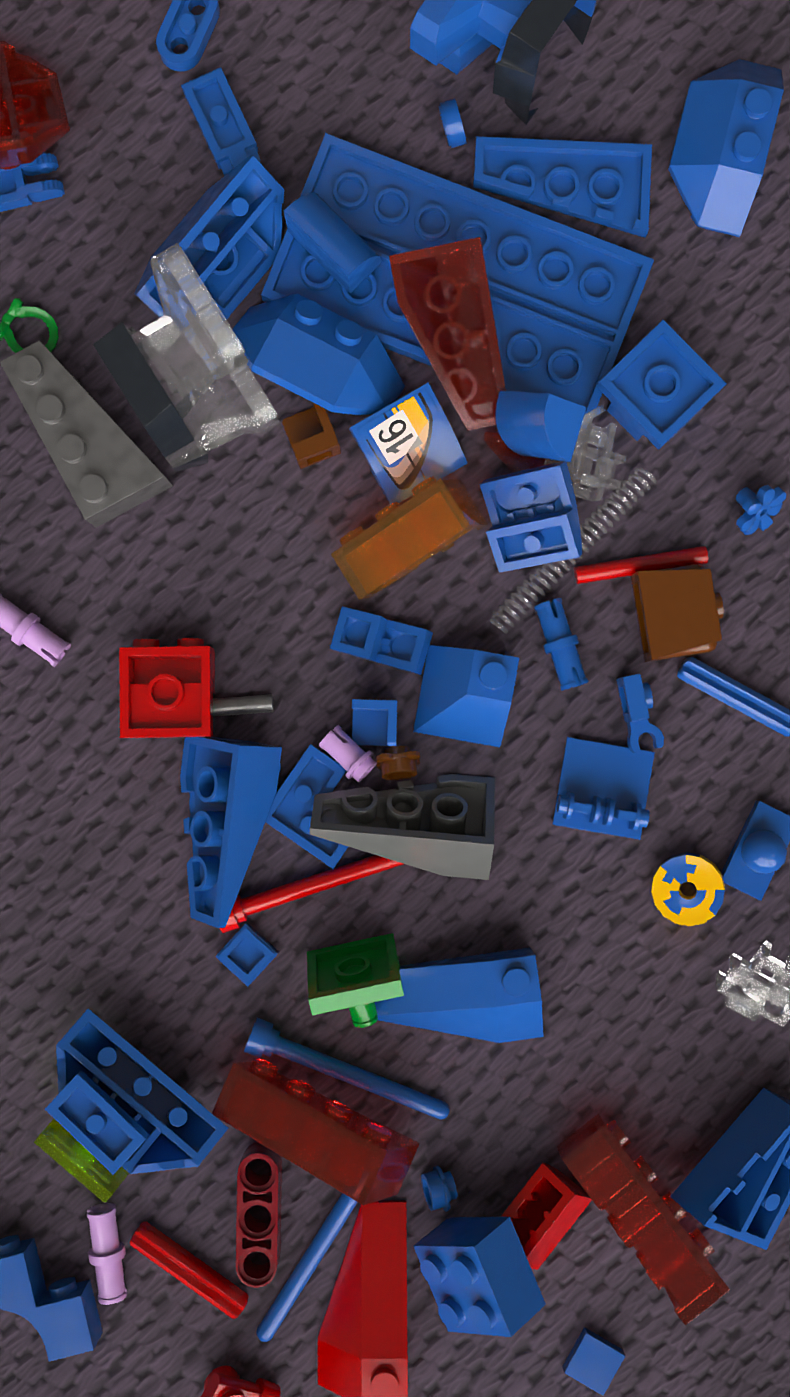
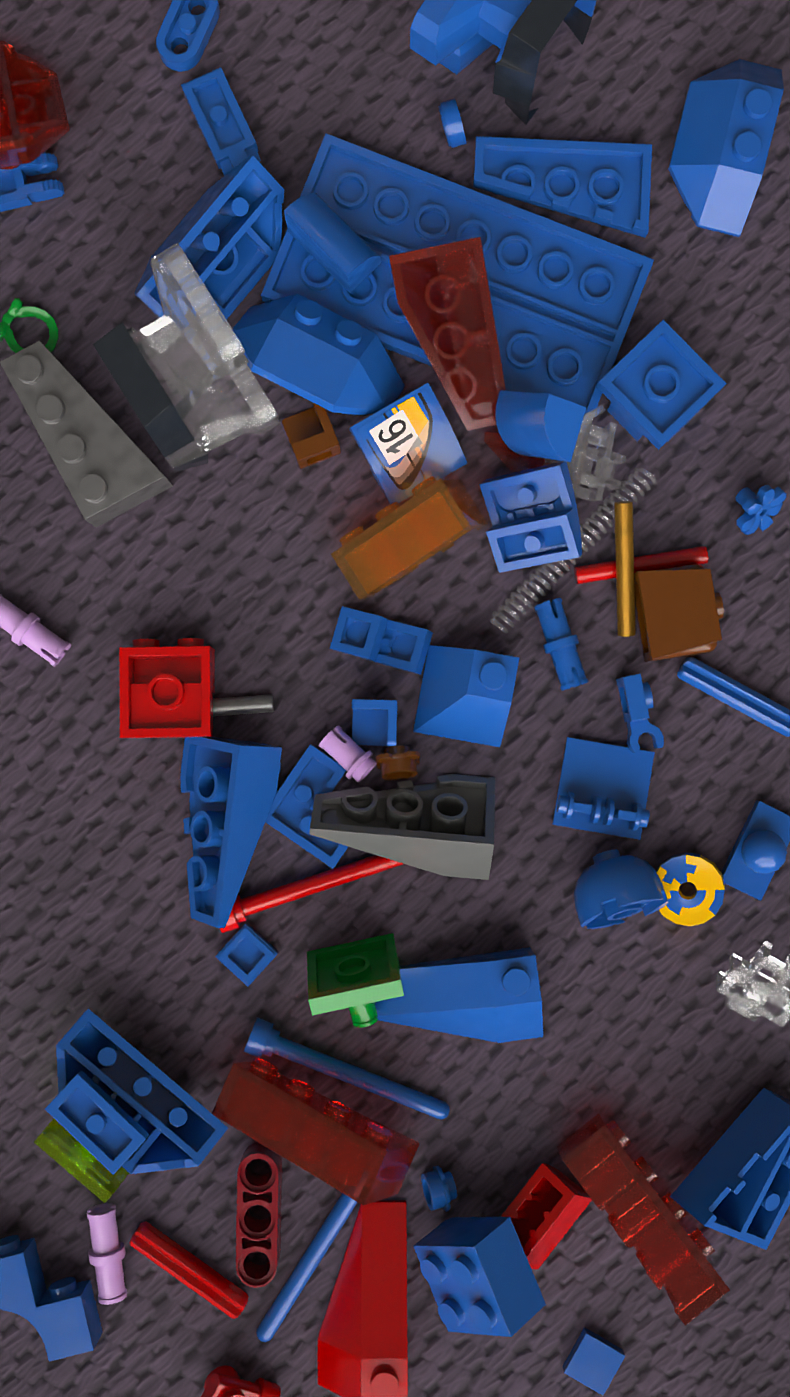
(617, 889): none -> blue cylinder
(625, 568): none -> pearl gold bar

